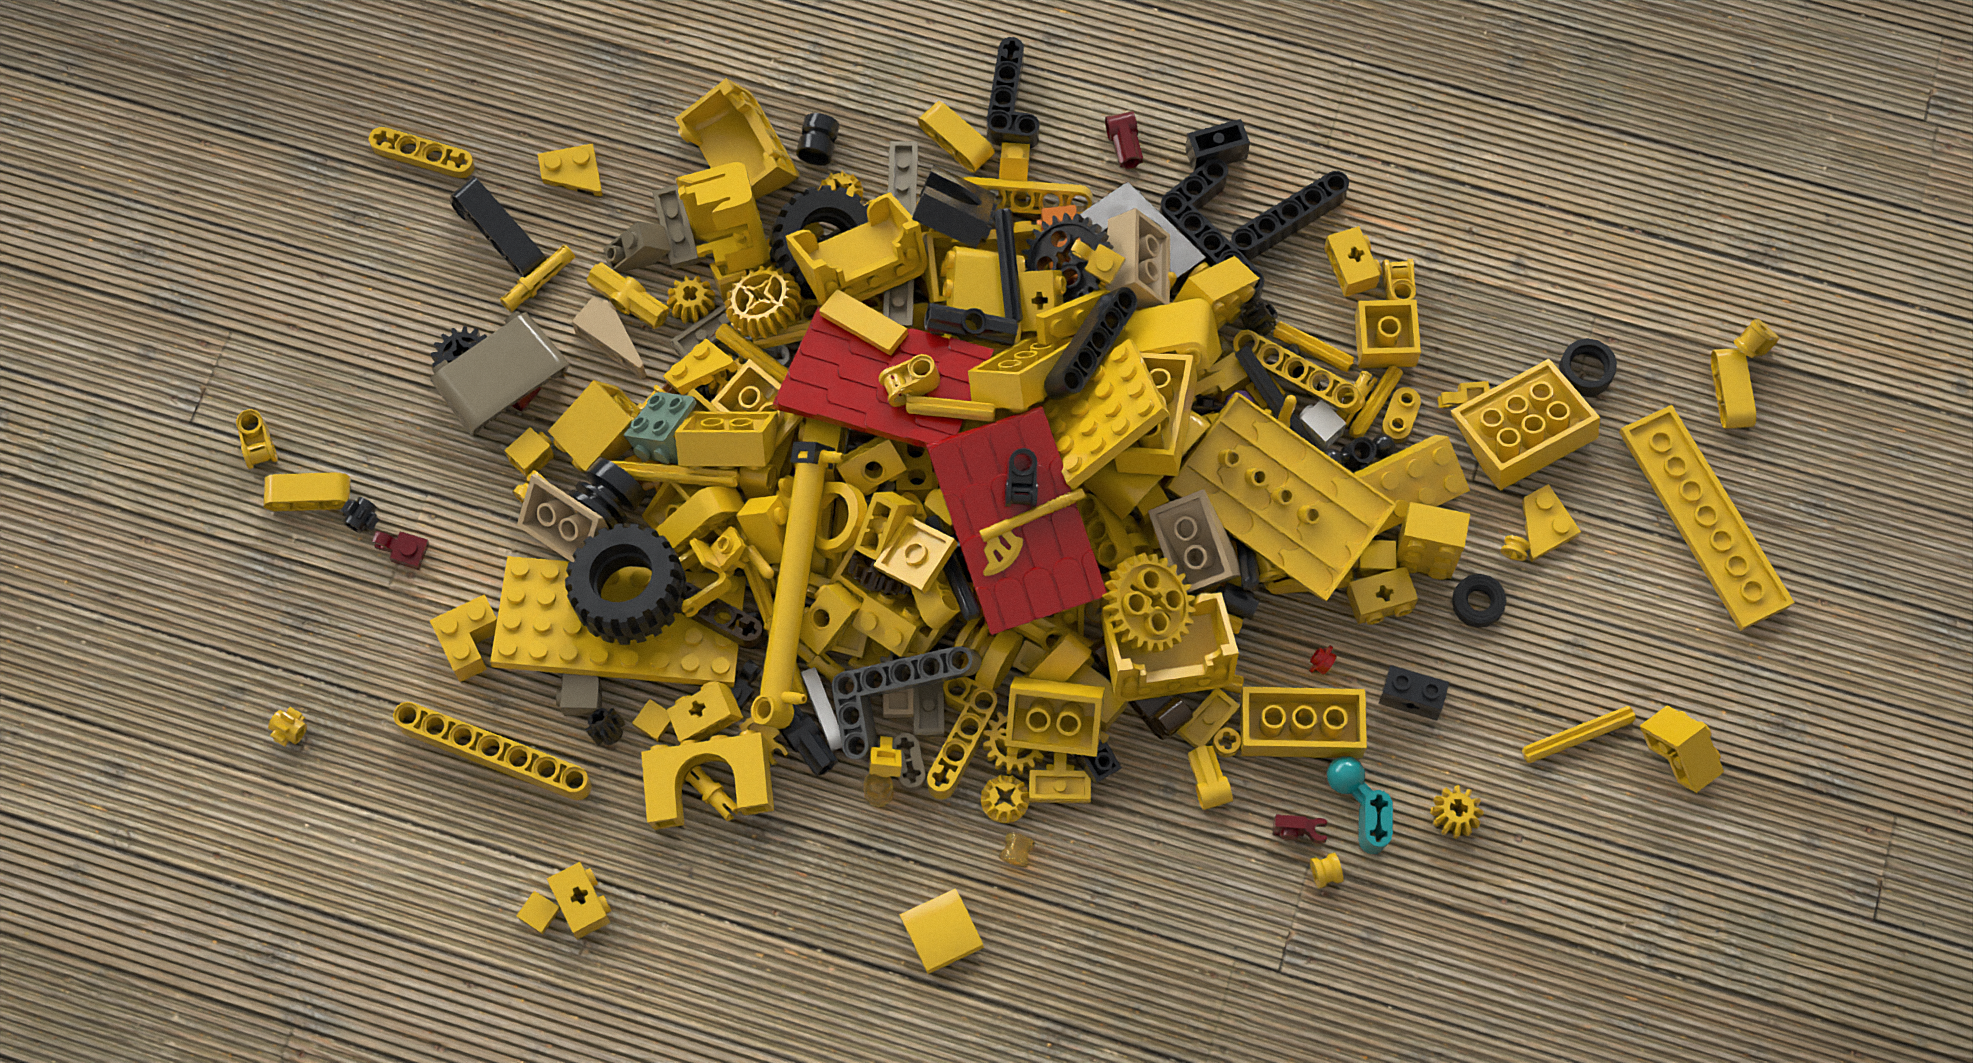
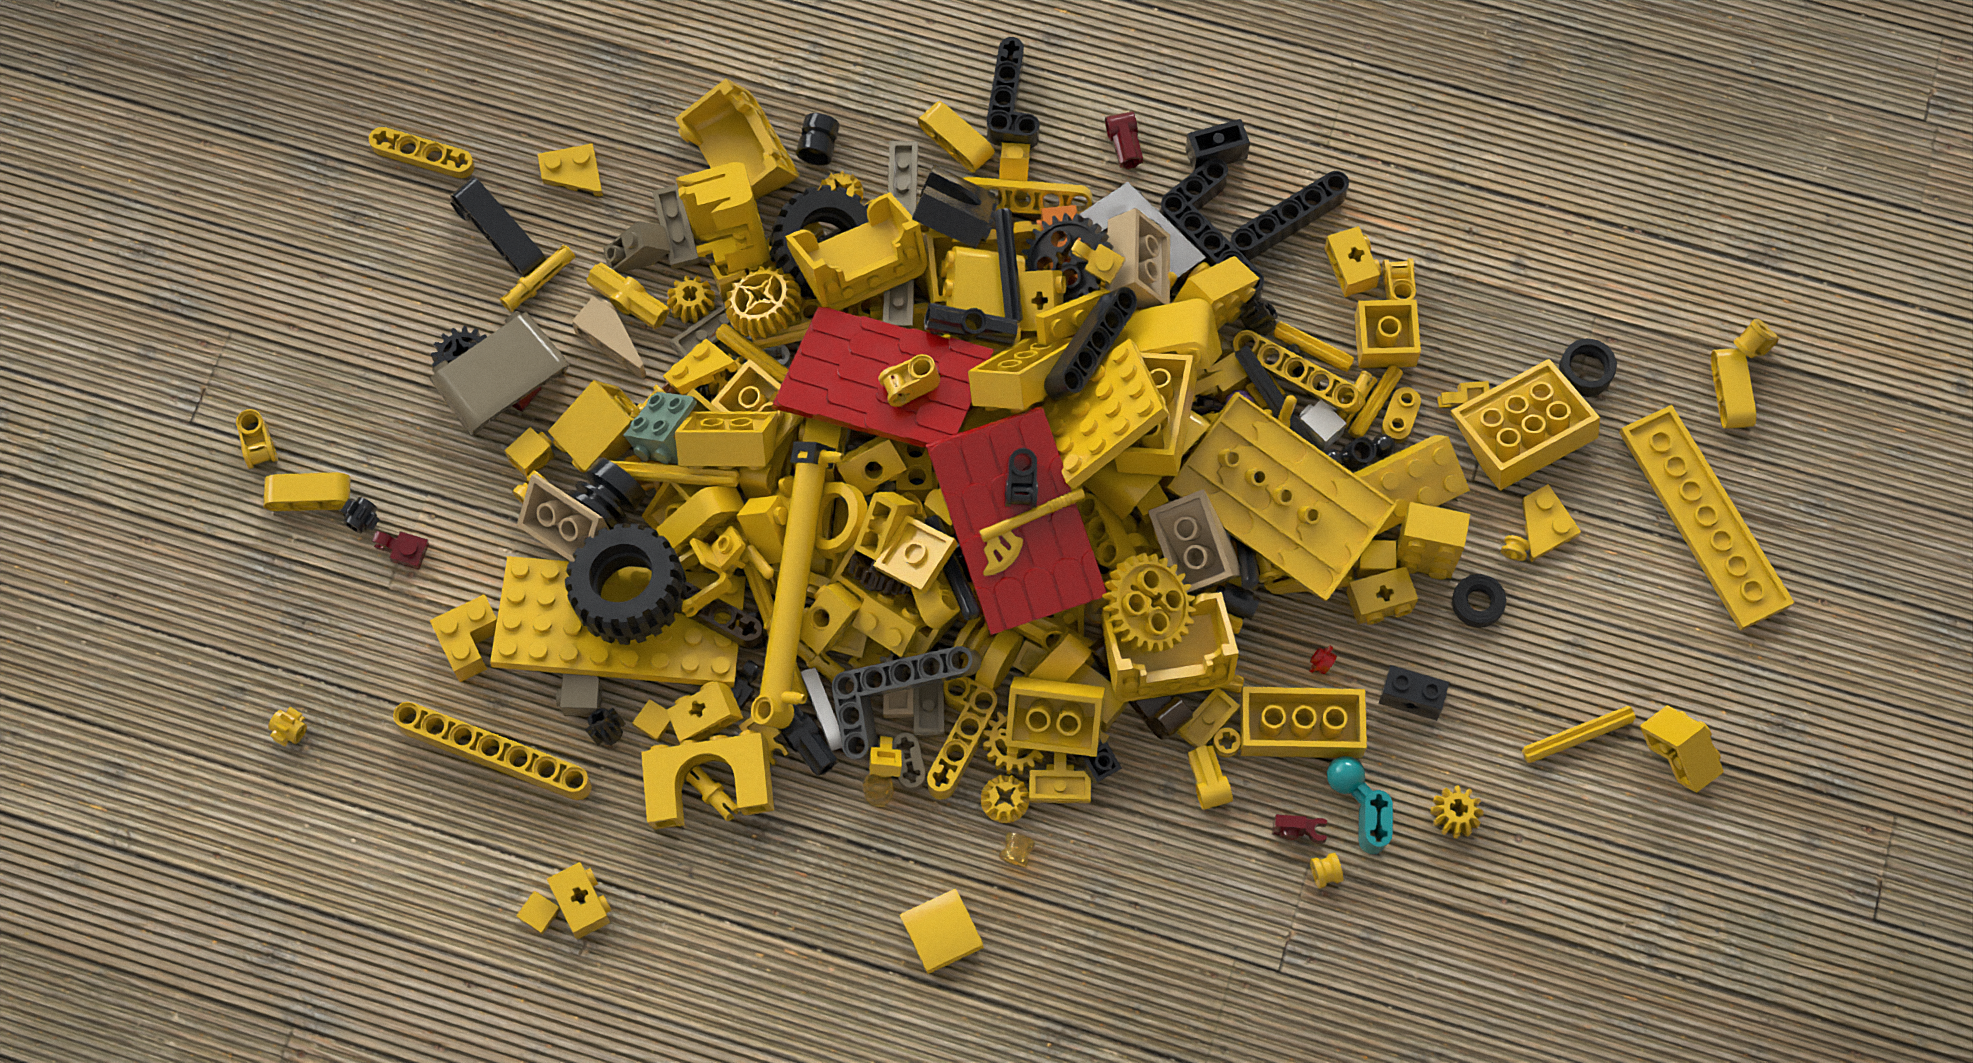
(863, 322): yellow tile -> none
(950, 408): yellow axle -> none

